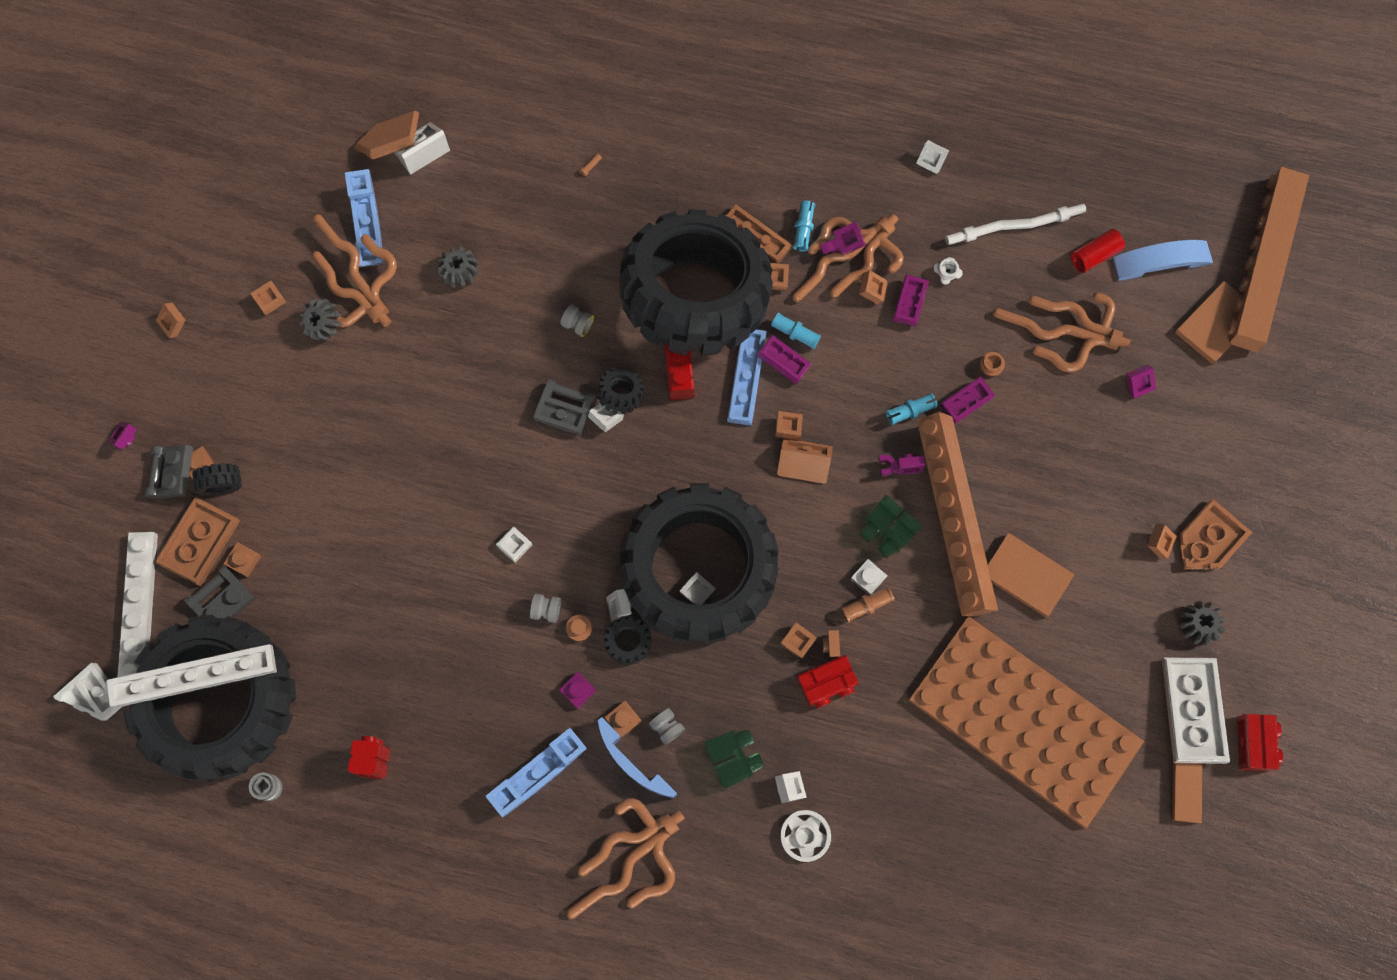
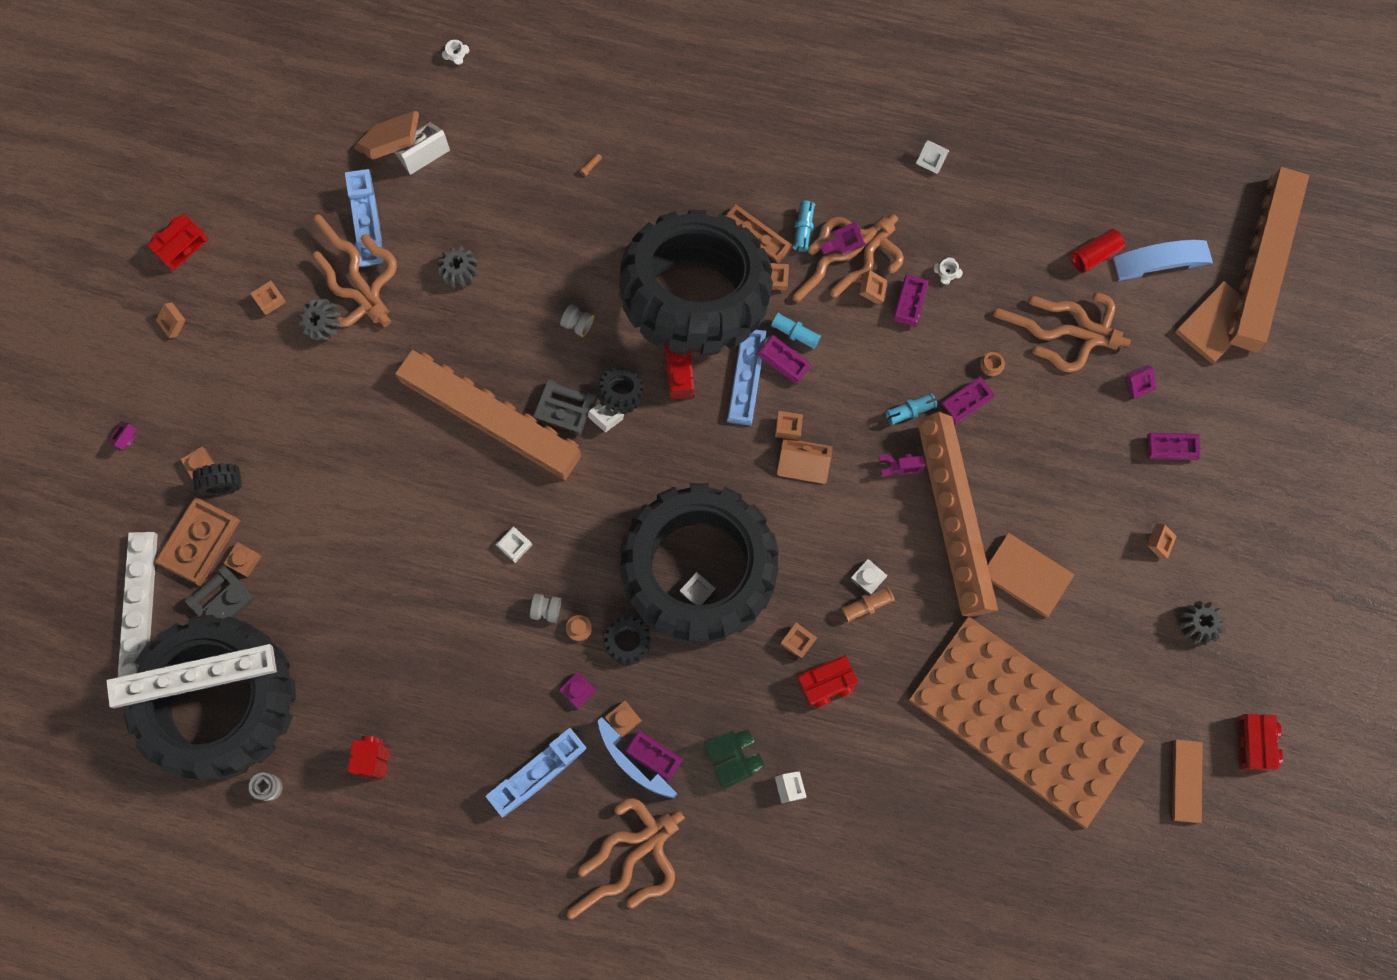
(89, 693): white wing -> none
(175, 471): dark grey plate -> none
(177, 241): none -> red brick
(453, 46): none -> white plate
(489, 414): none -> nougat brick
(618, 604): white plate -> none
(653, 755): none -> magenta plate
(667, 726): light grey wheel -> none
(805, 836): white wheel -> none
(831, 645): nougat plate -> none
(881, 519): clear green hips -> none
(1060, 215): white bar -> none
(1173, 446): none -> magenta plate
(1195, 710): white tile -> none
(1211, 538): nougat tile -> none

